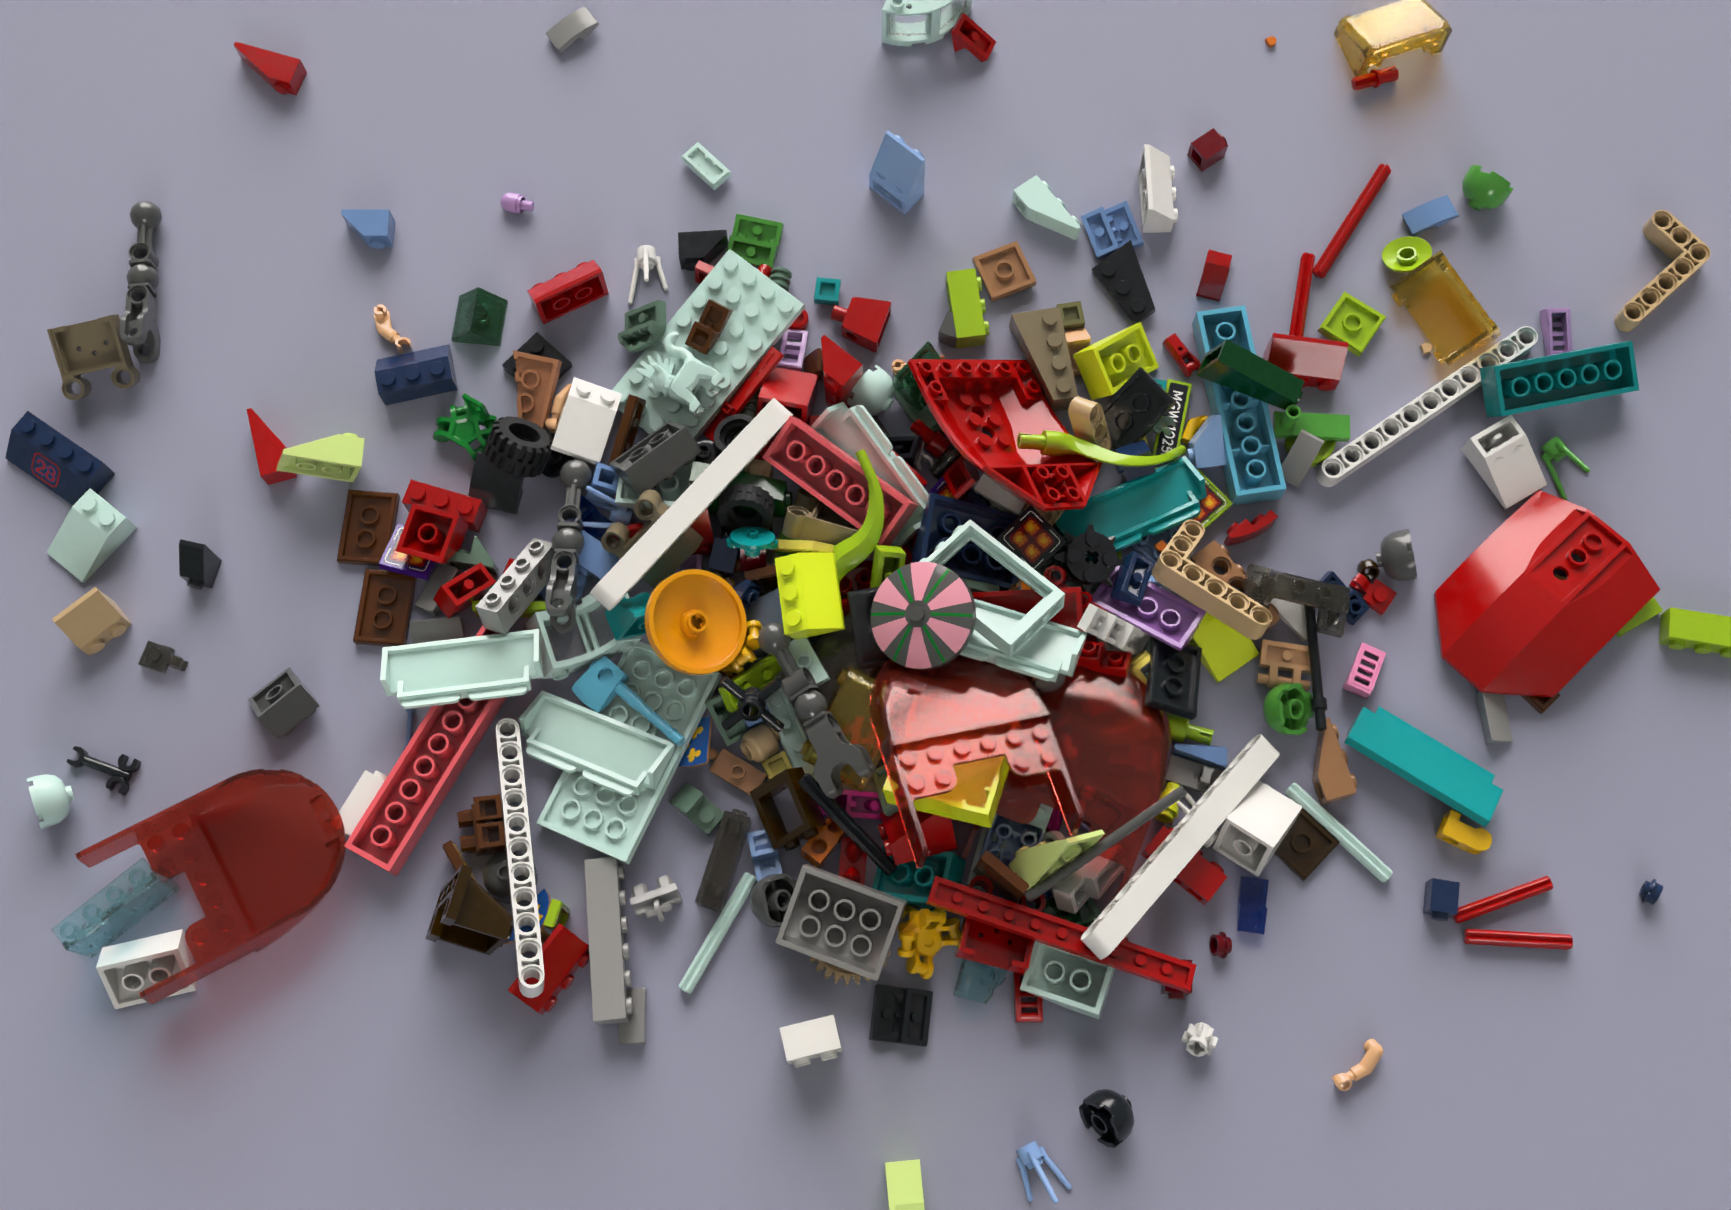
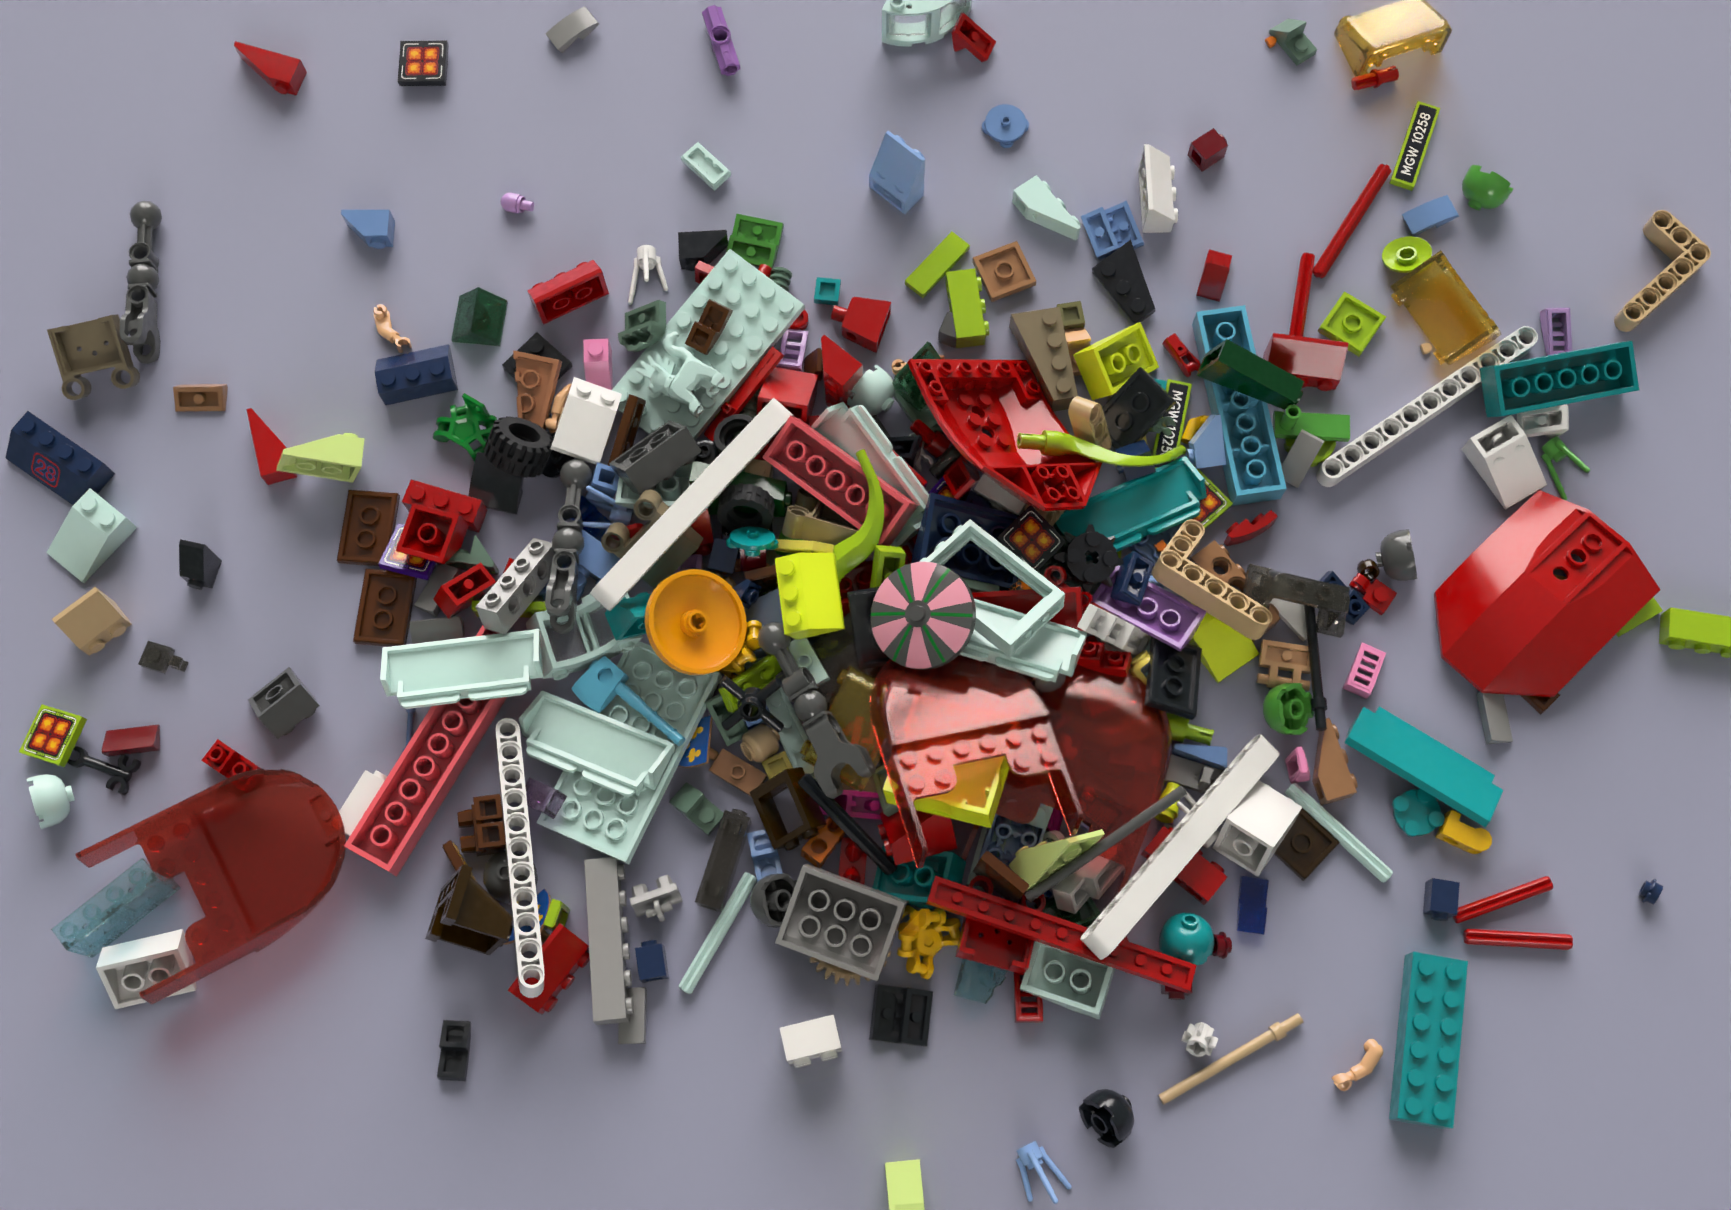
(53, 735): none -> tile
(131, 740): none -> dark red slope
(200, 397): none -> medium nougat slope
(227, 760): none -> red slope
(423, 63): none -> tile
(454, 1050): none -> black slope
(544, 798): none -> clear purple slope
(598, 362): none -> bright pink slope
(651, 961): none -> dark blue brick
(723, 50): none -> medium lavender piece
(936, 265): none -> lime tile
(1005, 124): none -> medium blue piece
(1187, 938): none -> teal cylinder
(1276, 1032): none -> tan bar
(1293, 40): none -> sand green slope
(1297, 766): none -> bright pink slope
(1414, 146): none -> tile
(1417, 812): none -> teal piece
(1428, 1040): none -> teal brick
(1545, 421): none -> white slope

